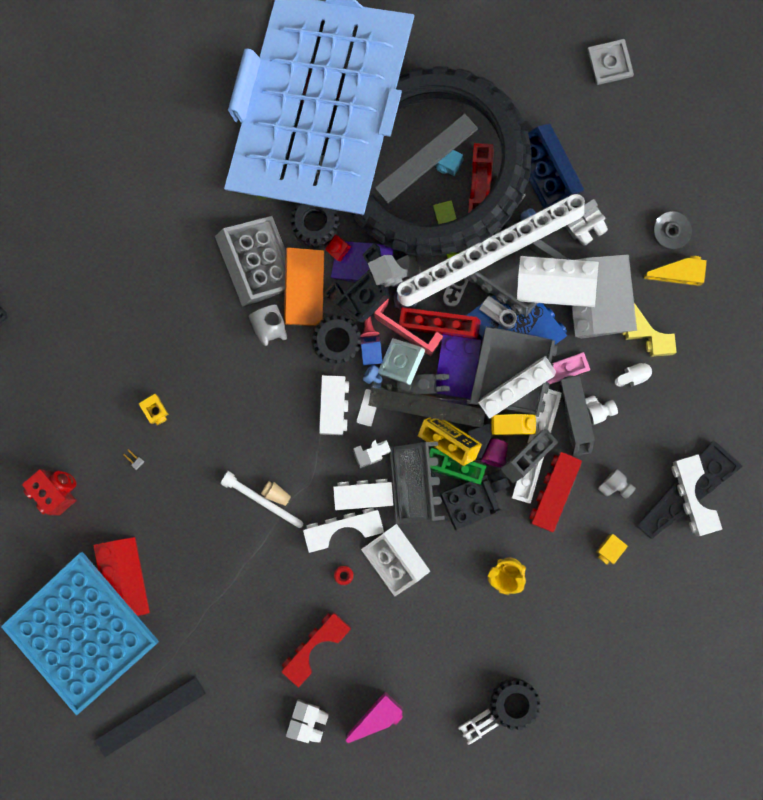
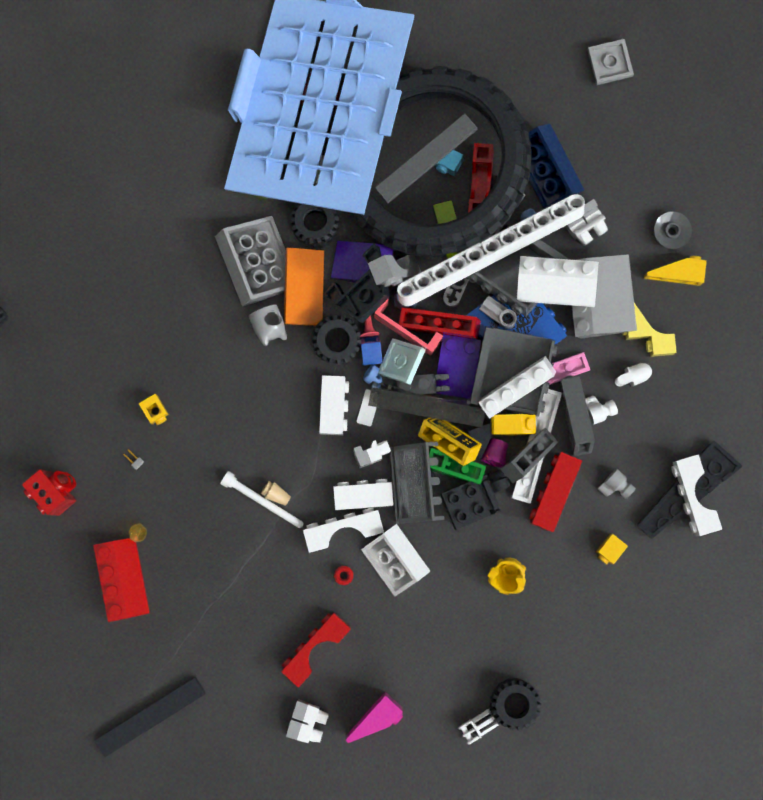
(79, 633): dark azure plate -> none
(137, 532): none -> clear yellow plate
(338, 248): red plate -> none

